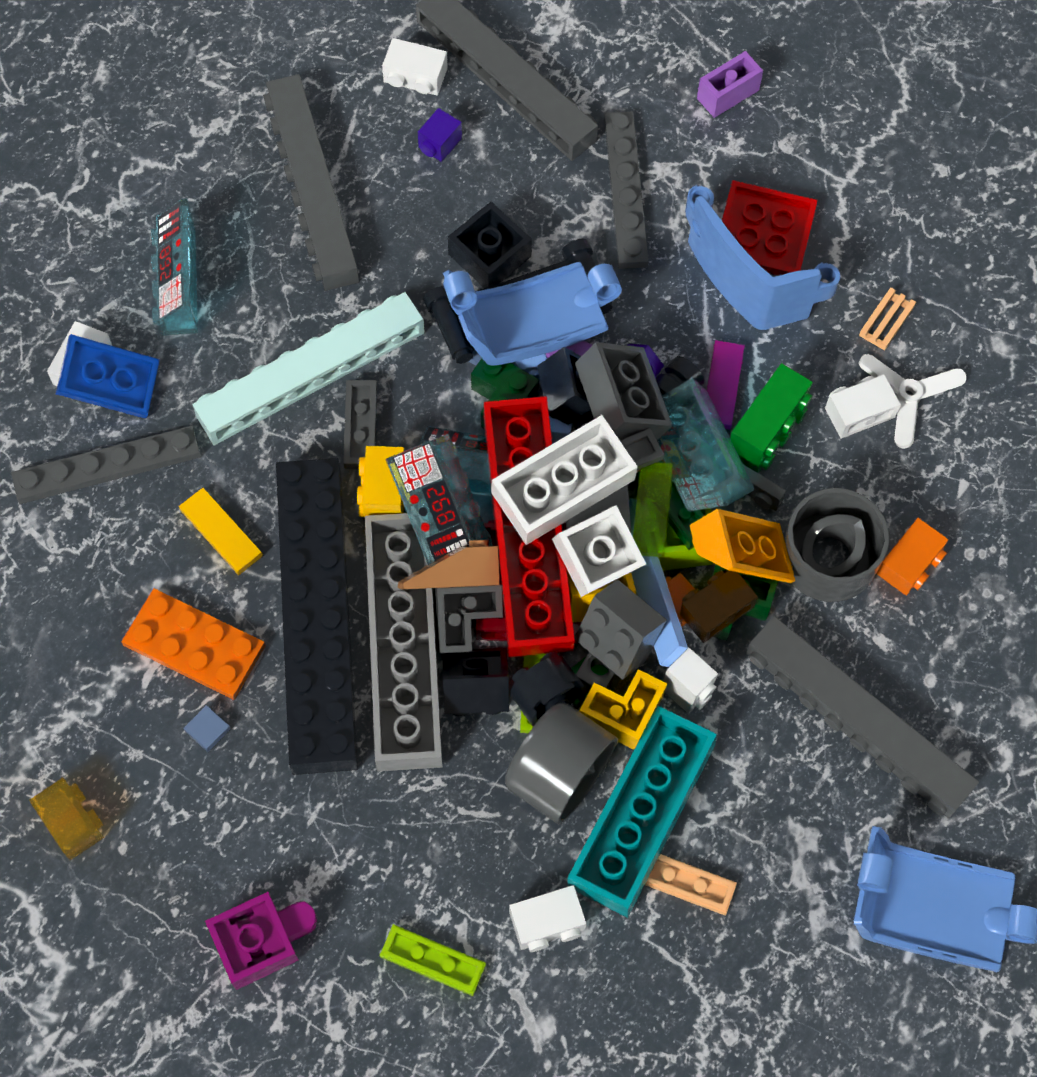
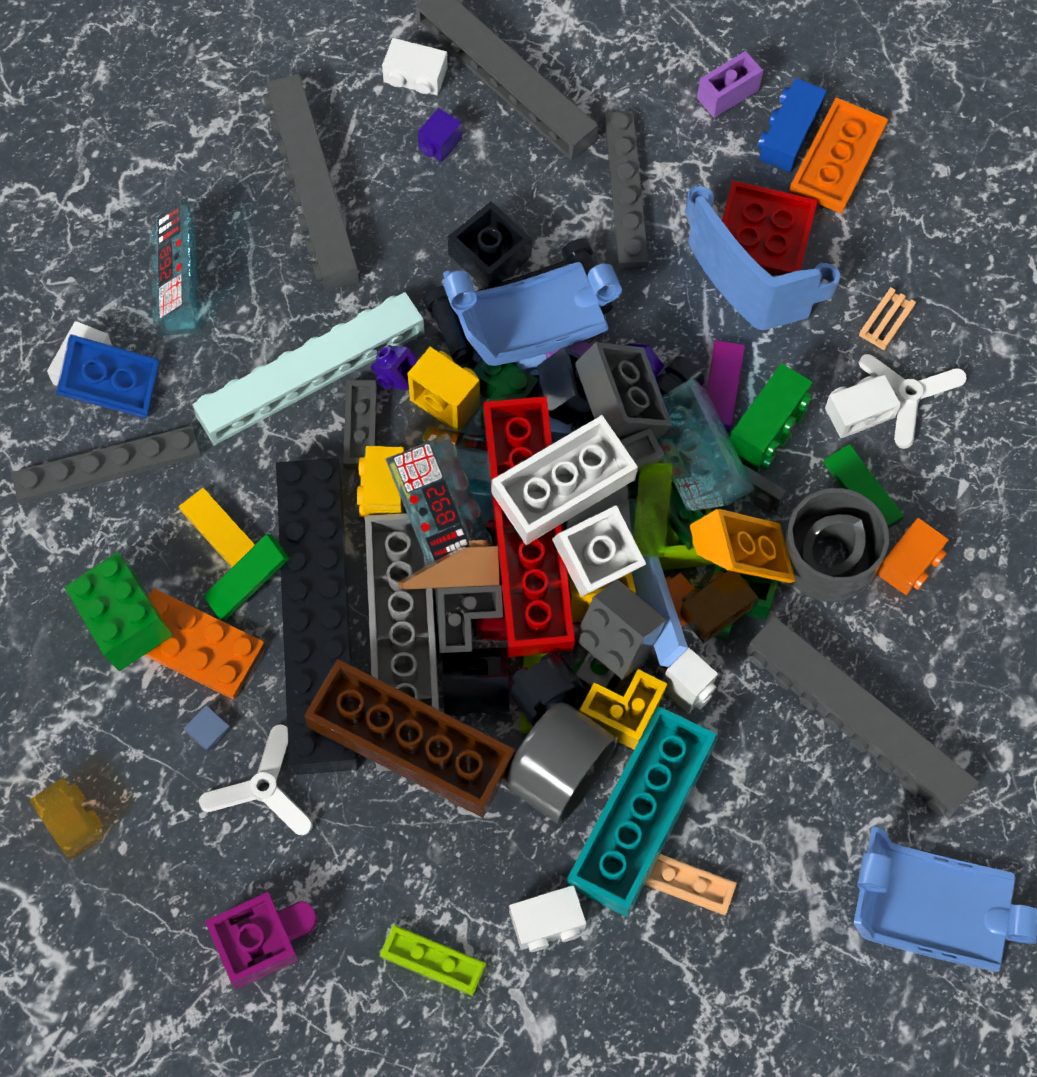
(118, 611): none -> green brick
(246, 577): none -> green tile
(273, 796): none -> white piece
(393, 365): none -> dark purple brick
(410, 738): none -> reddish brown brick
(444, 388): none -> yellow brick
(791, 124): none -> blue brick
(838, 155): none -> orange plate
(855, 476): none -> green tile

